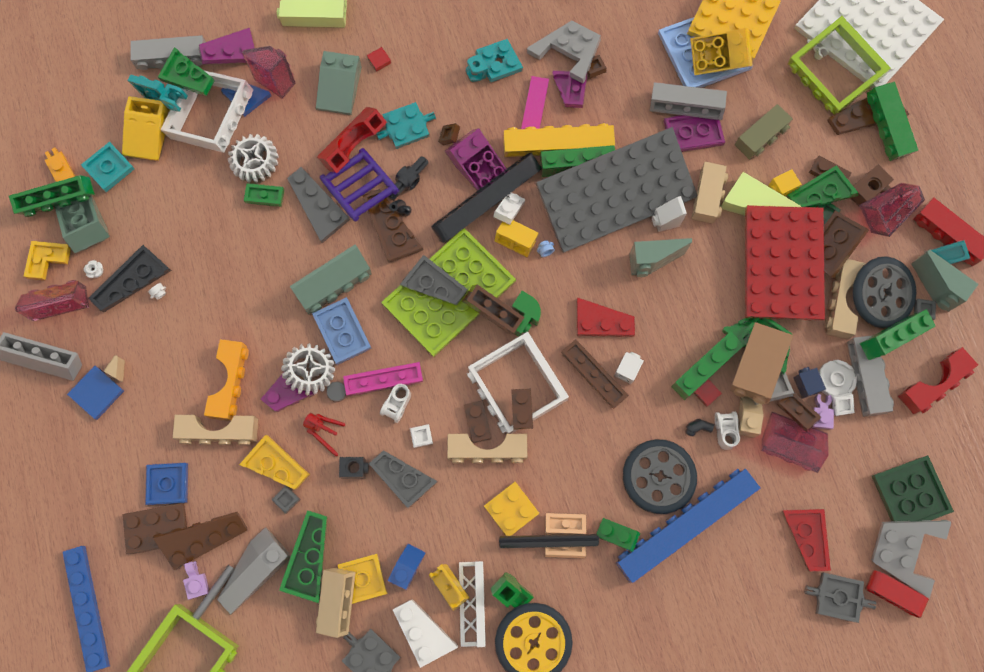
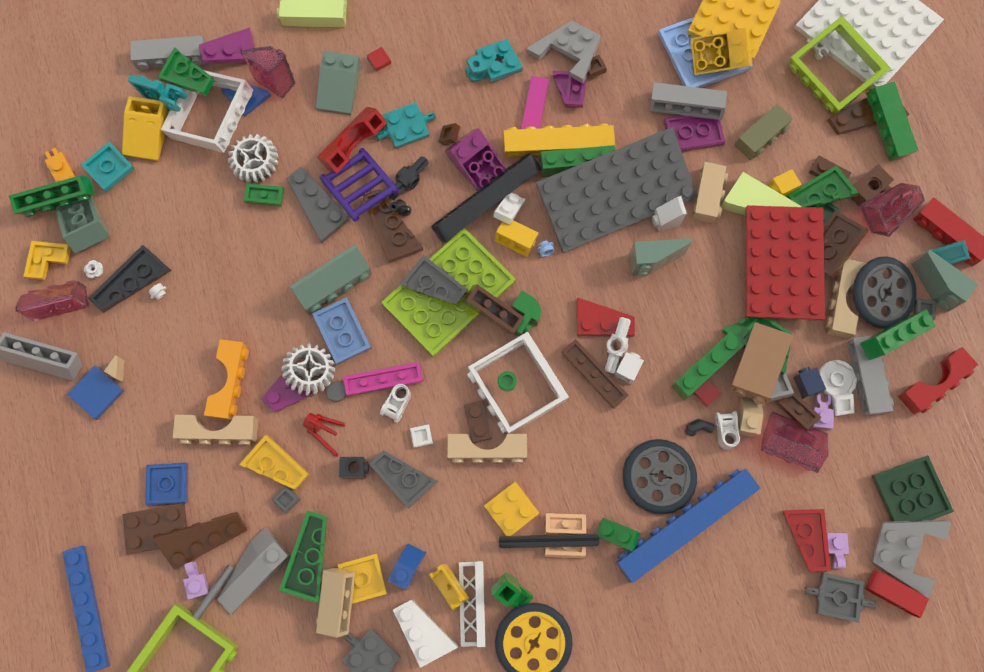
(507, 381): none -> green tile
(522, 409): reddish brown plate -> none
(620, 334): none -> white axle
(837, 547): none -> lavender plate

